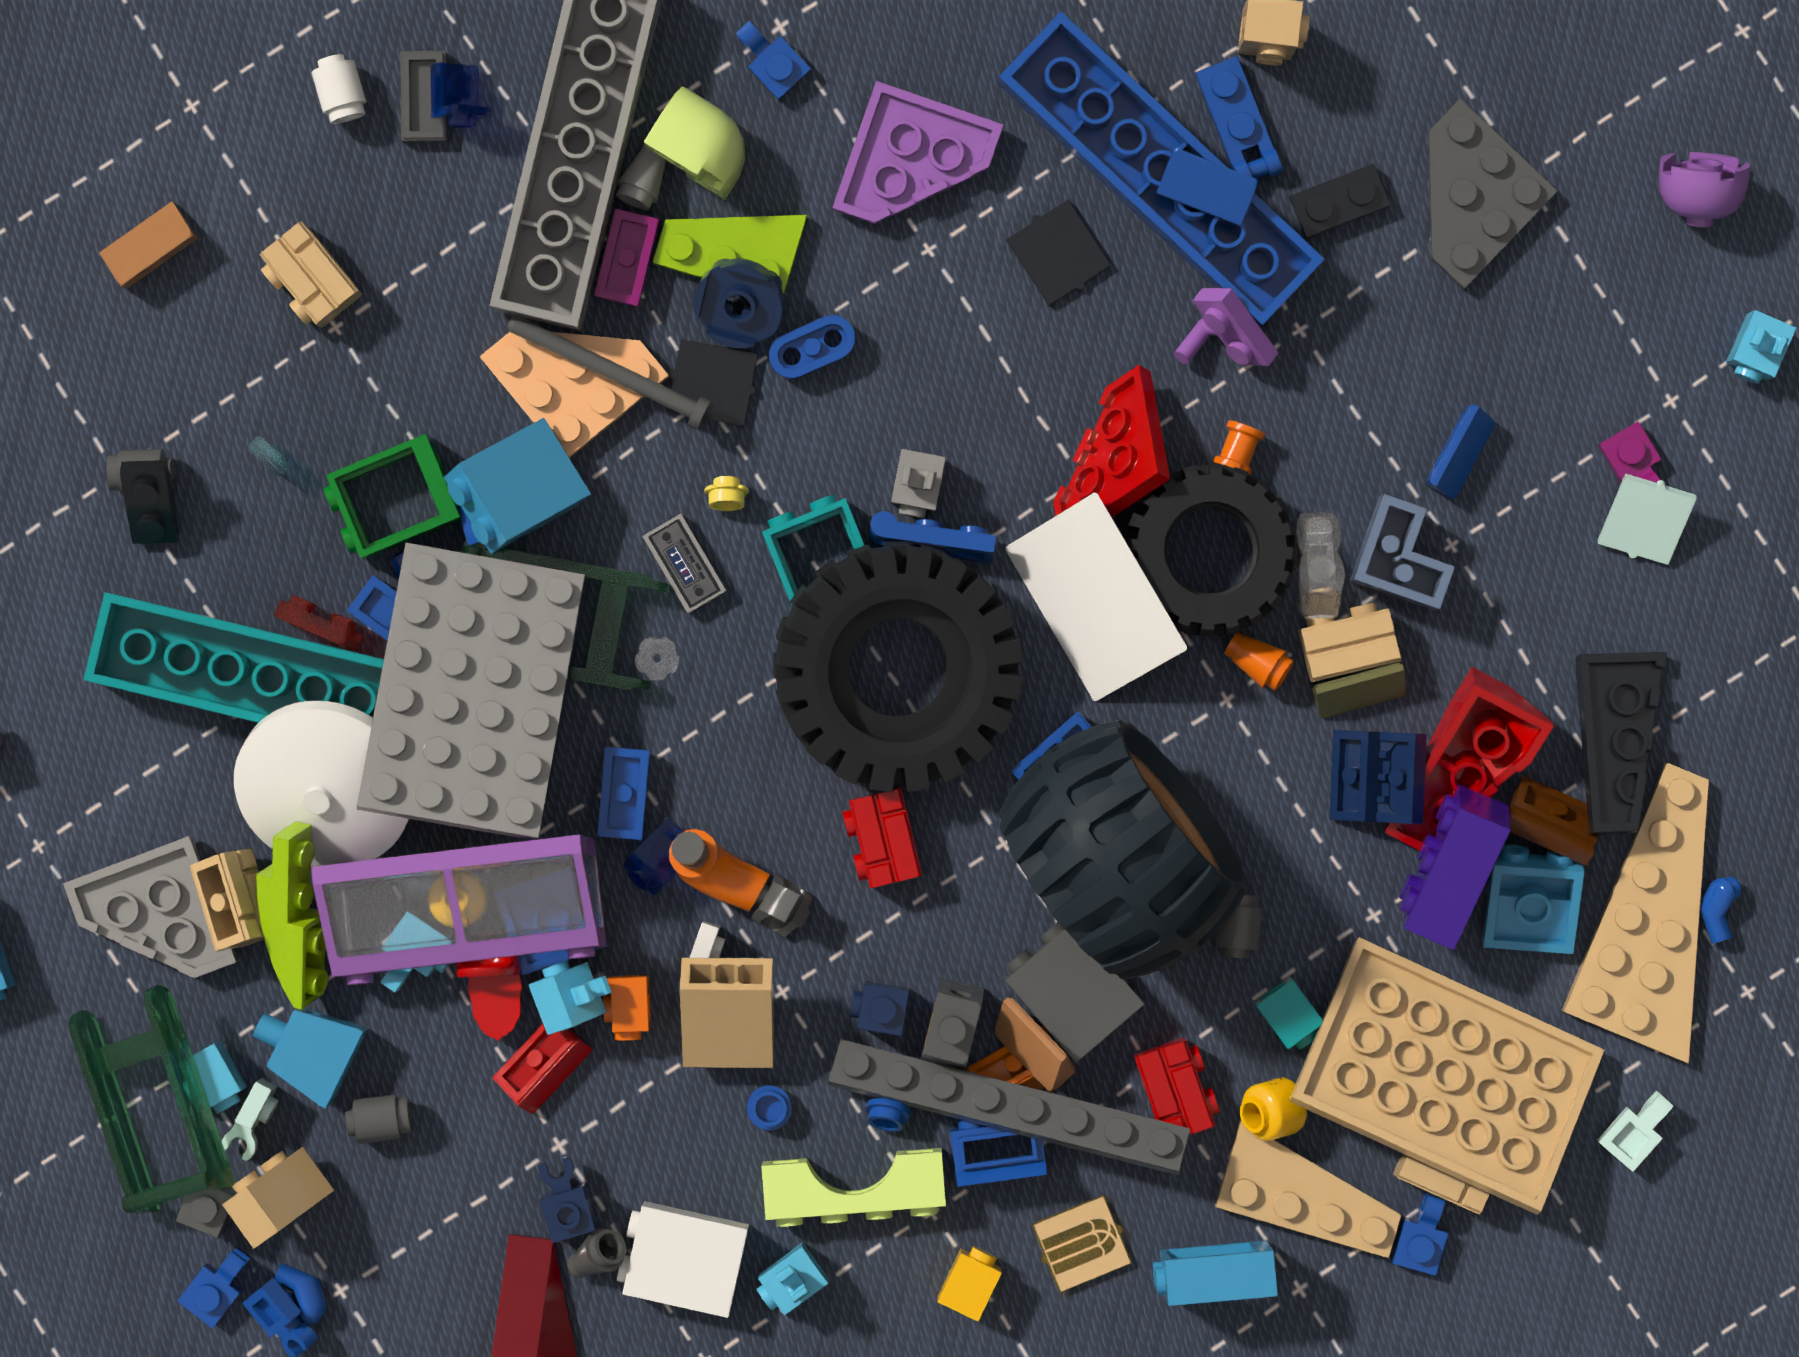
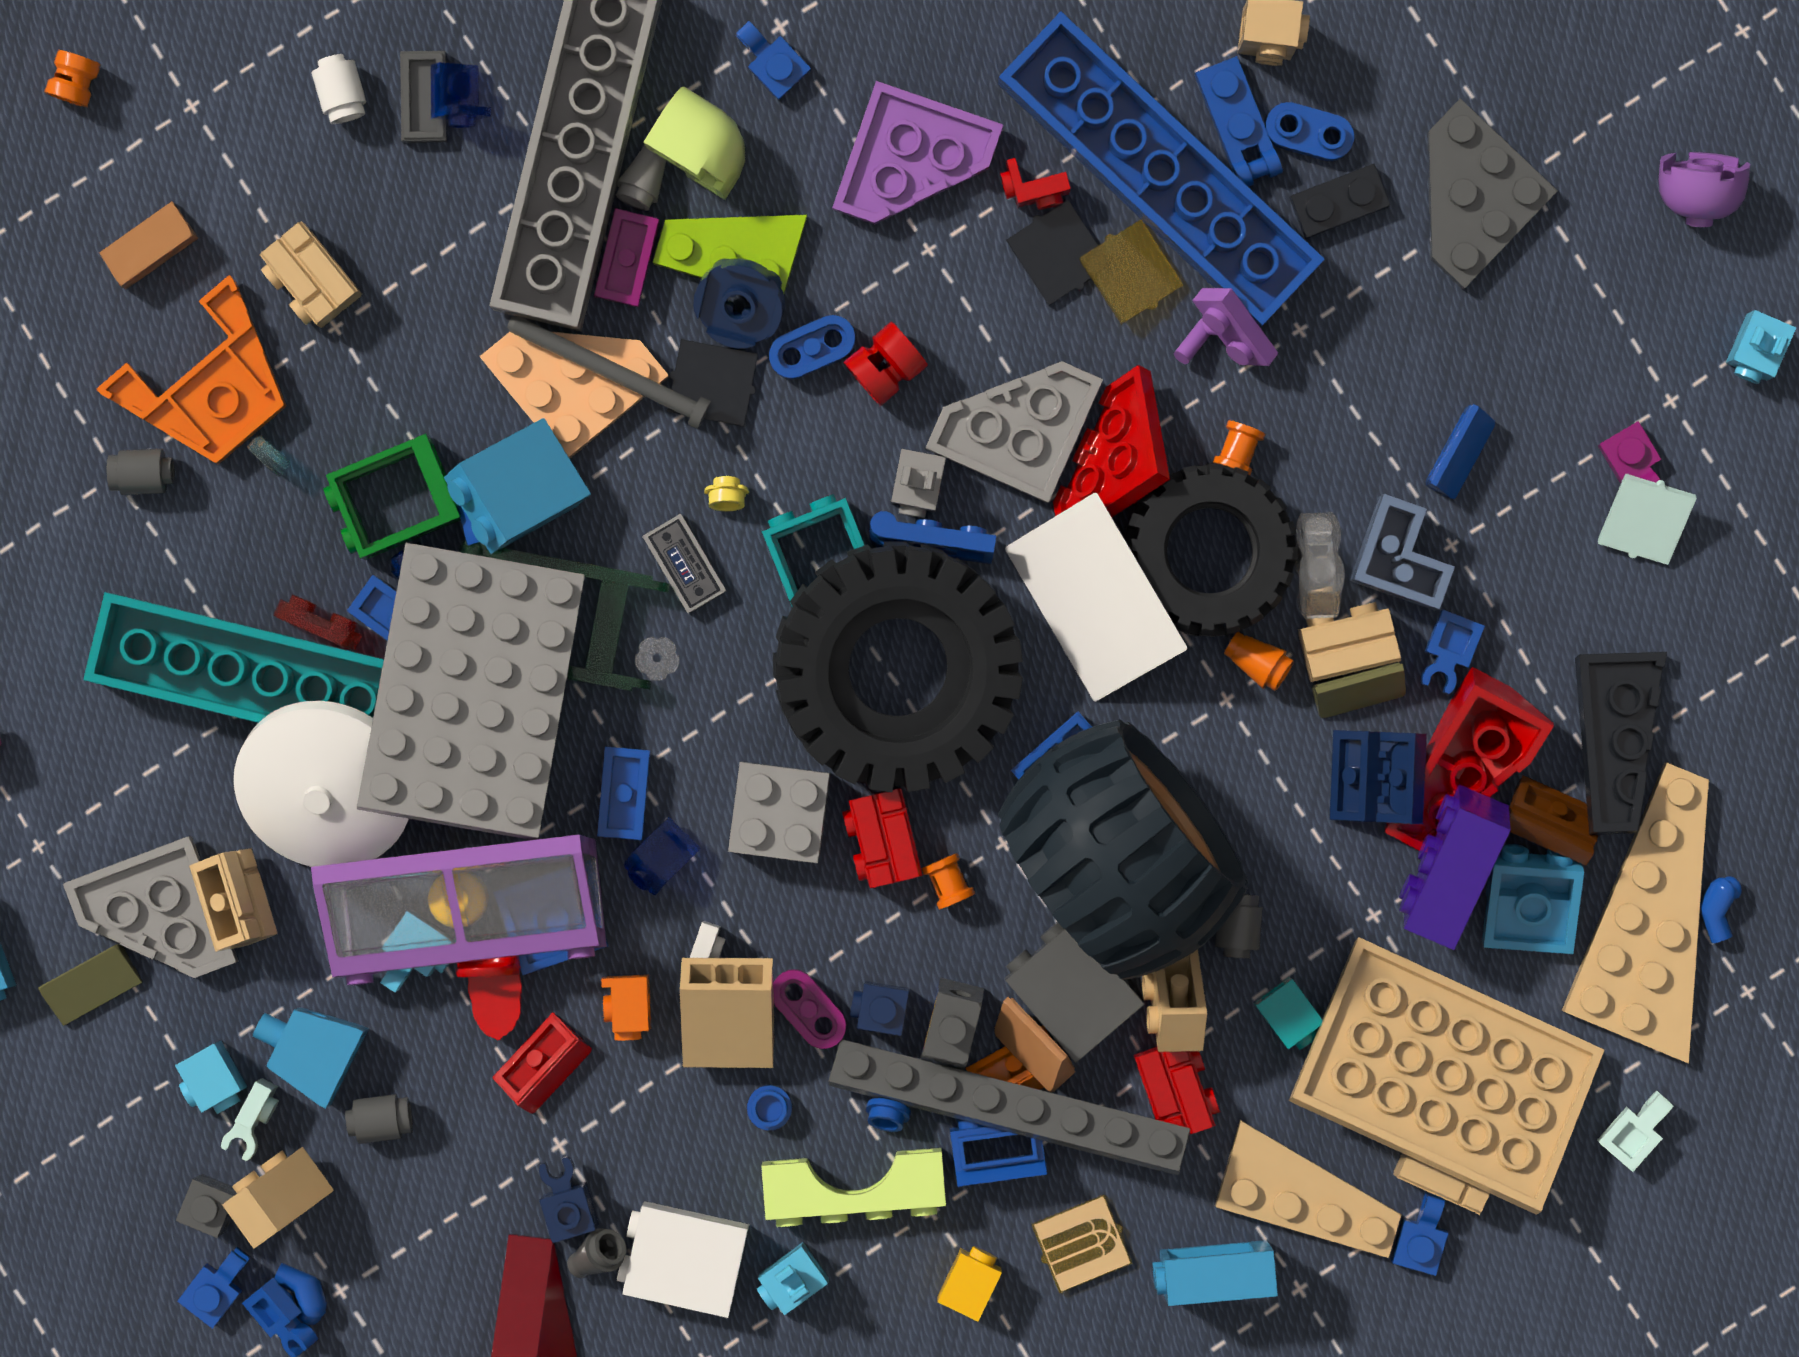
(72, 78): none -> orange wheel
(90, 984): none -> olive slope
(149, 501): black plate -> none
(170, 1042): clear green piece -> none
(221, 396): none -> orange wing
(287, 921): lime slope -> none
(568, 996): medium azure brick -> none
(738, 883): piece -> none
(779, 812): none -> light grey brick
(807, 1009): none -> magenta plate
(897, 352): none -> red wheel
(948, 881): none -> orange bush
(1019, 428): none -> light grey plate
(1044, 191): none -> red bracket
(1131, 271): none -> clear yellow piece
(1177, 1006): none -> tan brick
(1207, 186): blue slope -> none
(1269, 1112): yellow head -> none
(1309, 134): none -> blue plate
(1453, 643): none -> blue plate

